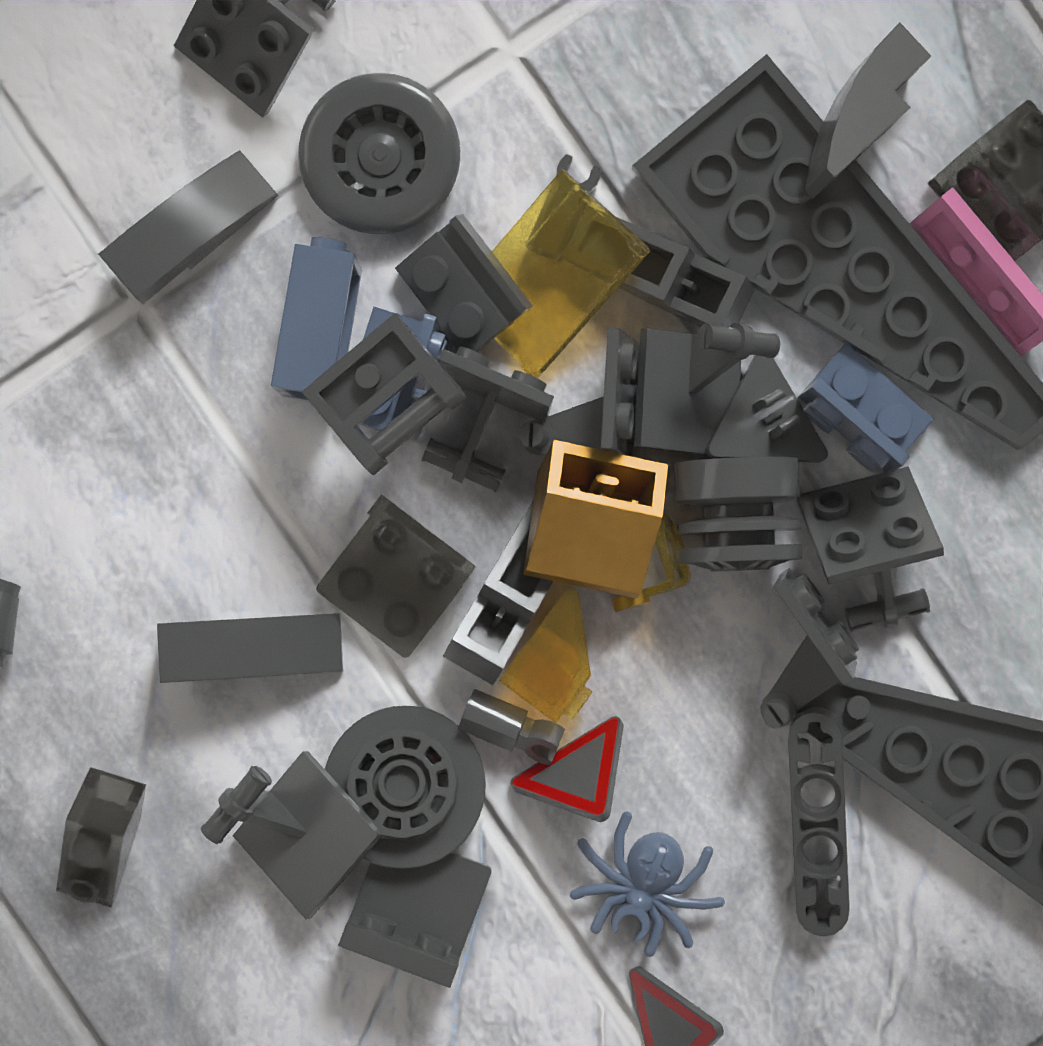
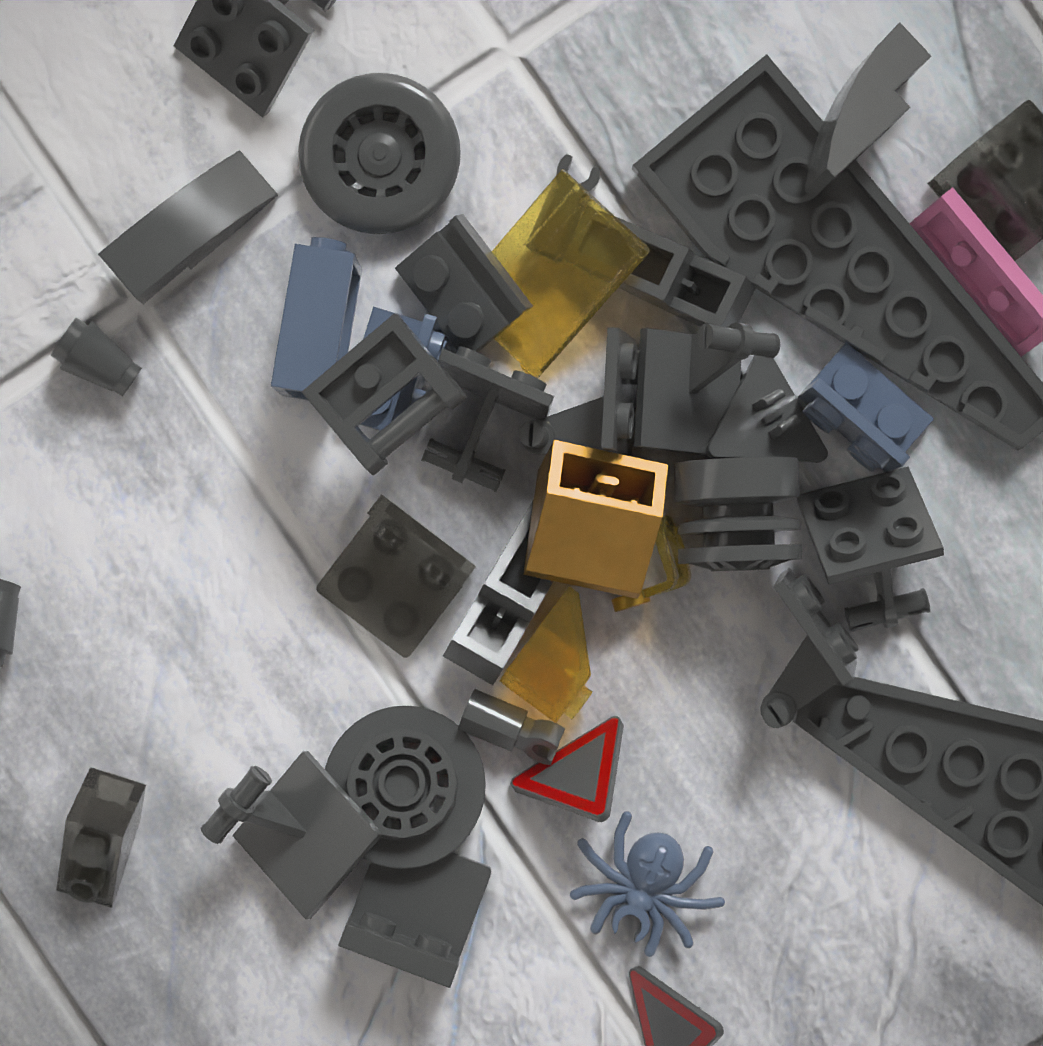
(95, 357): none -> dark grey cone
(249, 647): dark grey slope -> none
(822, 821): dark grey beam -> none

